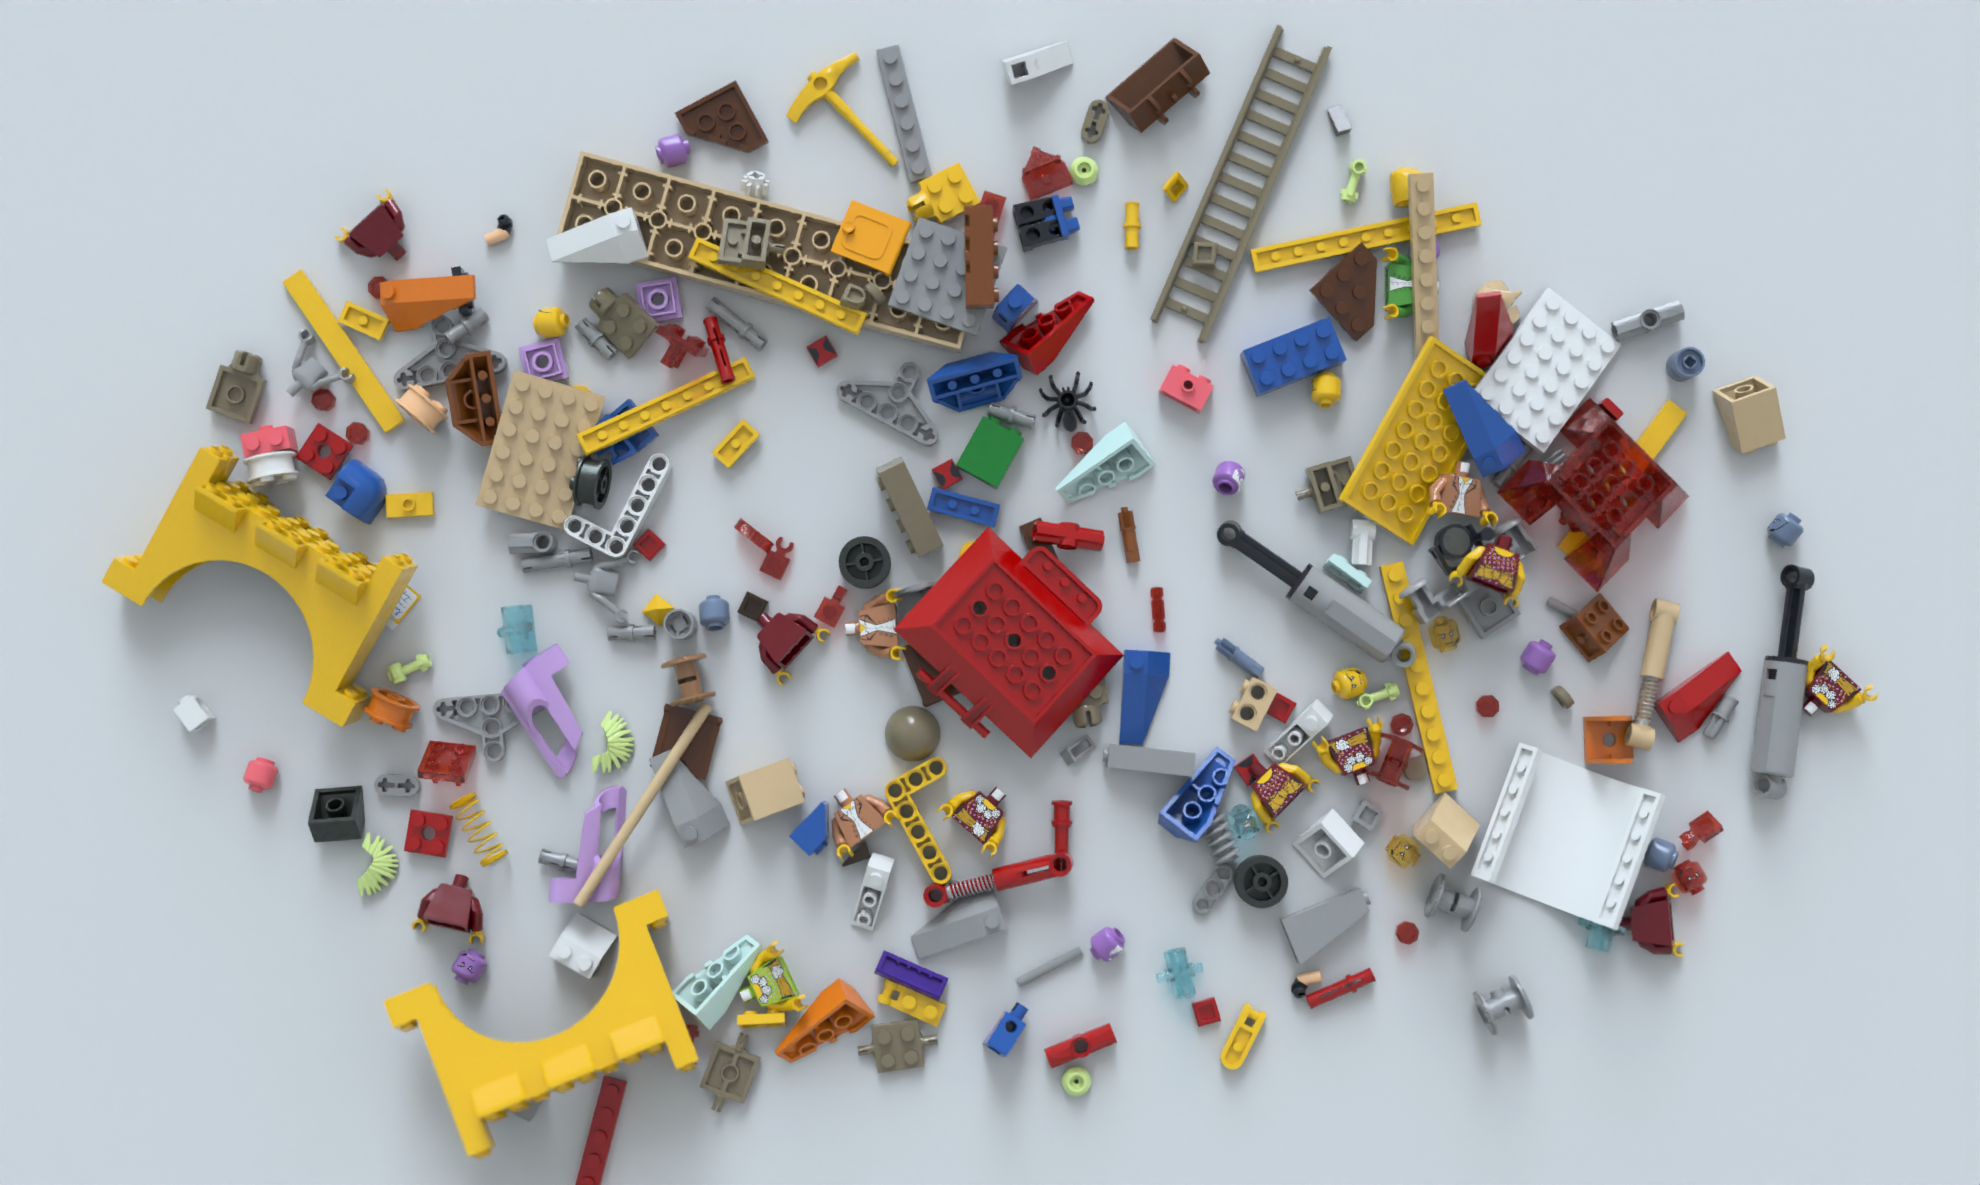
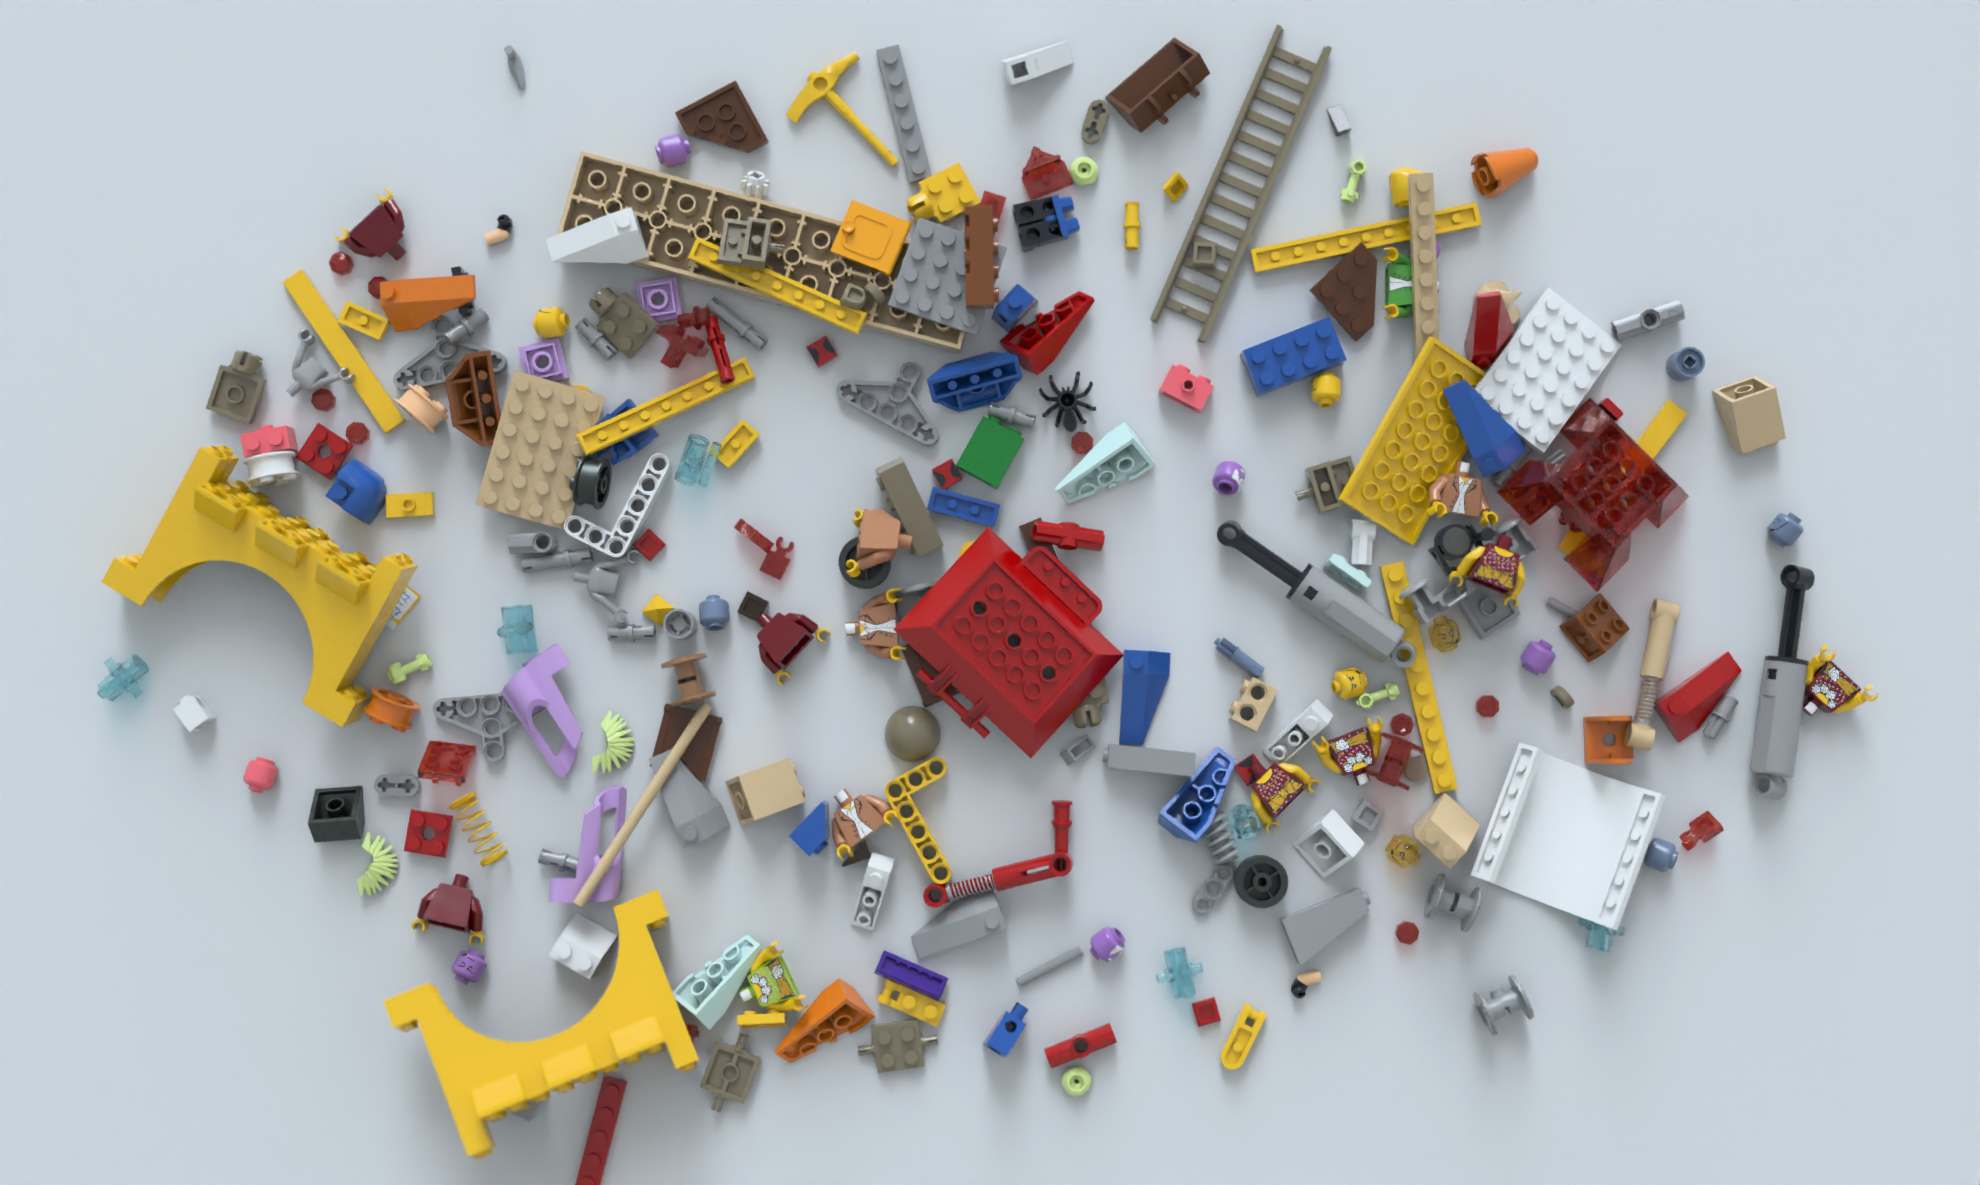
(122, 678): none -> clear light blue pin
(341, 263): none -> clear red tile
(515, 66): none -> light grey bar
(697, 460): none -> clear light blue pin
(699, 318): none -> clear red piece
(830, 609): clear red plate -> none
(876, 539): none -> nougat torso
(979, 816): torso -> none
(1127, 528): dark orange piece -> none
(1158, 609): clear red axle -> none
(1281, 708): red tile -> none
(1366, 977): red pin -> none
(1501, 169): none -> orange cone
(1653, 922): dark red torso -> none
(1689, 877): clear red head -> none

